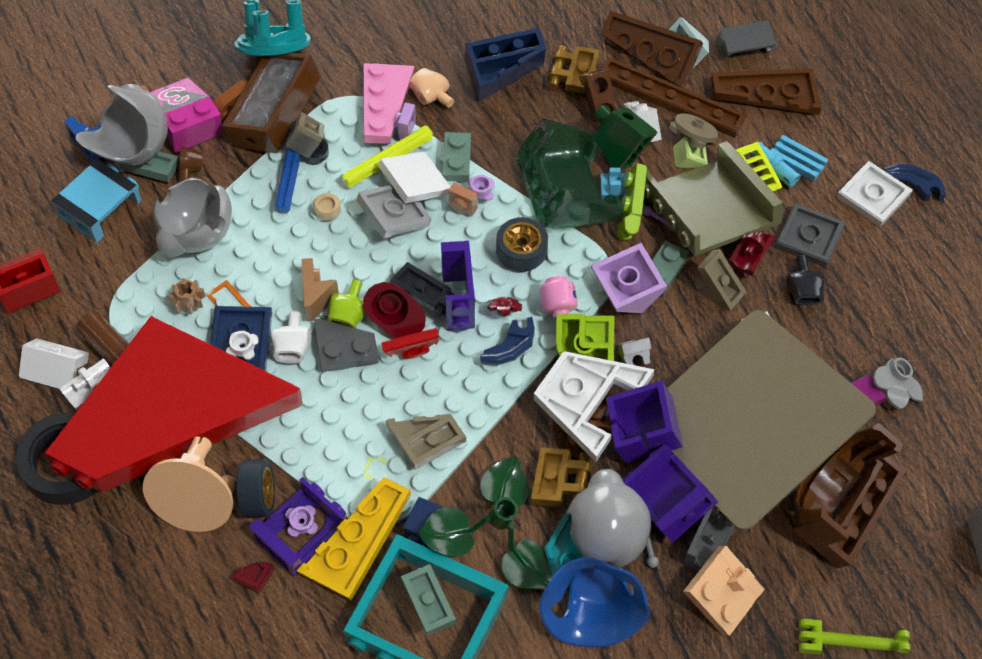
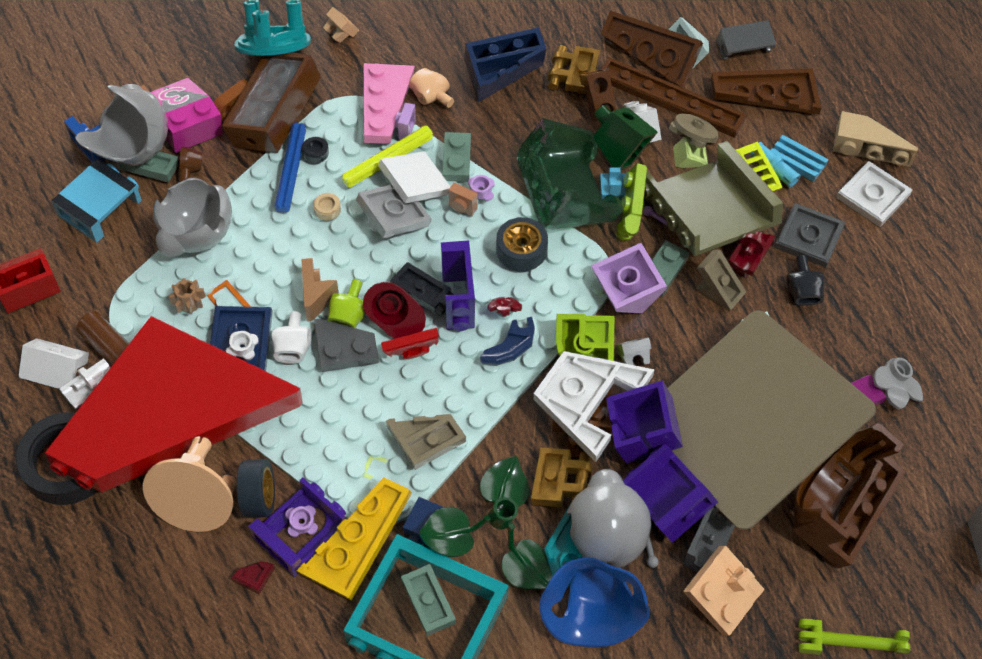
(306, 135): dark tan slope -> none
(341, 23): none -> light nougat tile
(558, 296): bright pink head -> none
(868, 139): none -> tan slope
(922, 180): dark blue piece -> none

